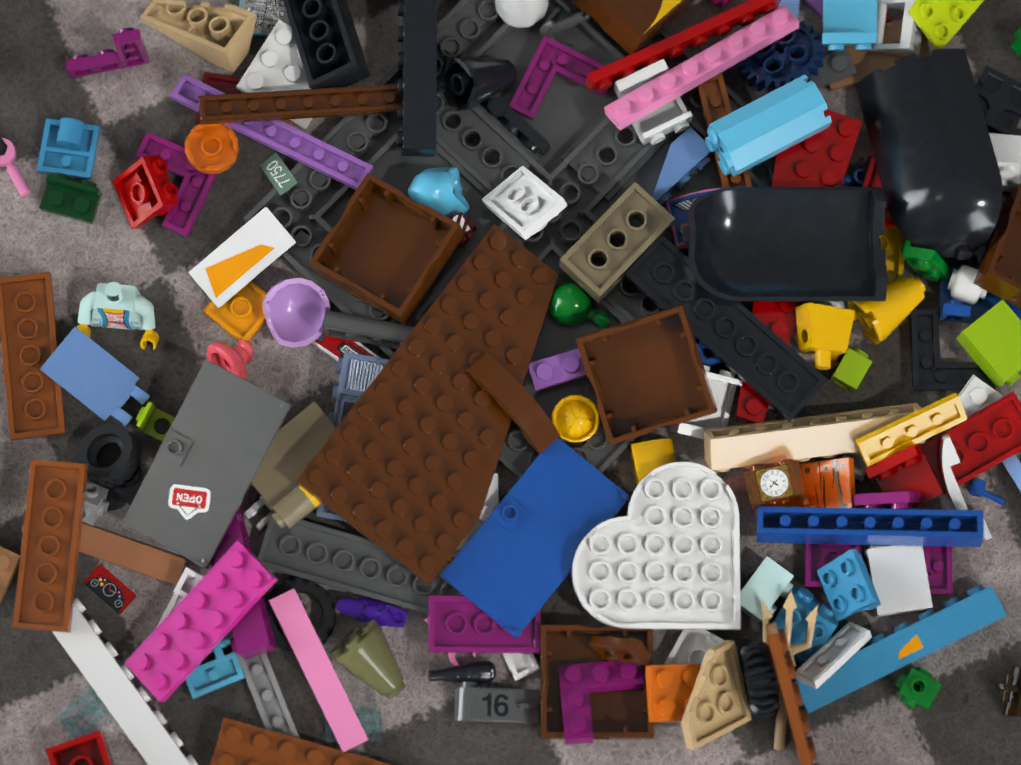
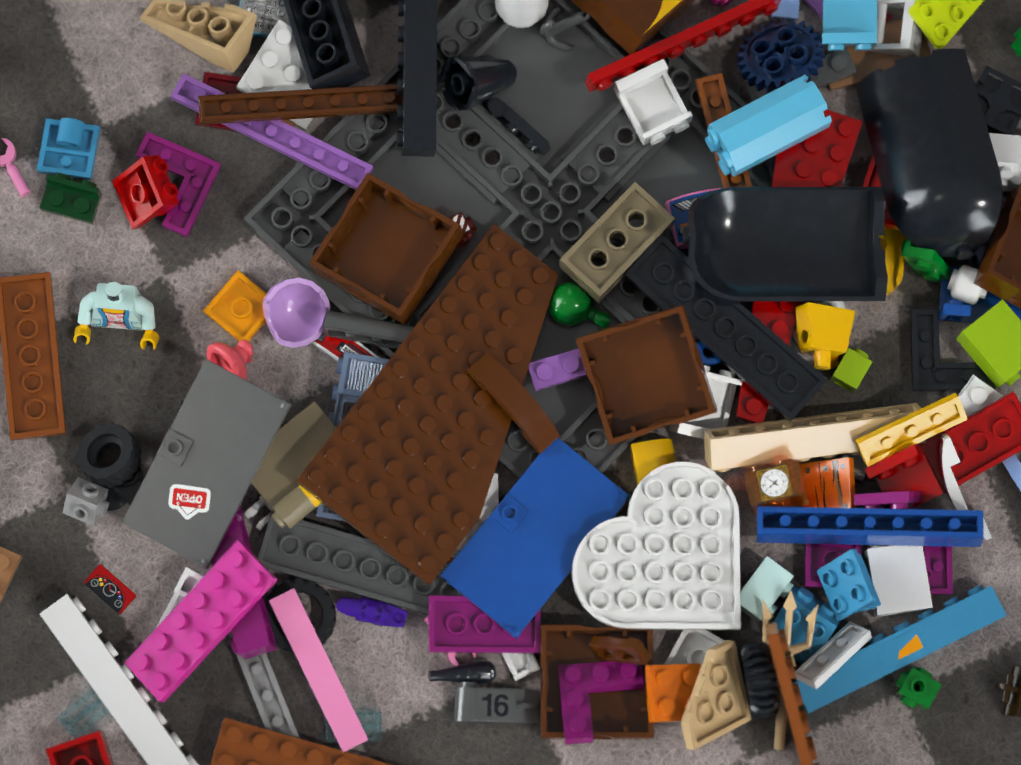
(50, 545): dark orange plate -> none
(93, 377): medium blue tile -> none
(129, 53): magenta plate -> none
(131, 554): nougat tile -> none
(148, 416): lime bracket -> none
(211, 148): orange tile -> none
(216, 673): medium azure plate -> none
(242, 257): white sticker -> none
(278, 174): sand green sticker -> none
(371, 659): olive cone -> none
(435, 189): medium azure piece -> none
(524, 202): white plate -> none
(548, 60): magenta plate -> none
(576, 418): yellow hat -> none
(683, 158): medium blue slope -> none
(701, 67): bright pink plate -> none
(853, 178): blue hand -> none
(883, 317): yellow cone -> none
(977, 489): blue hand -> none

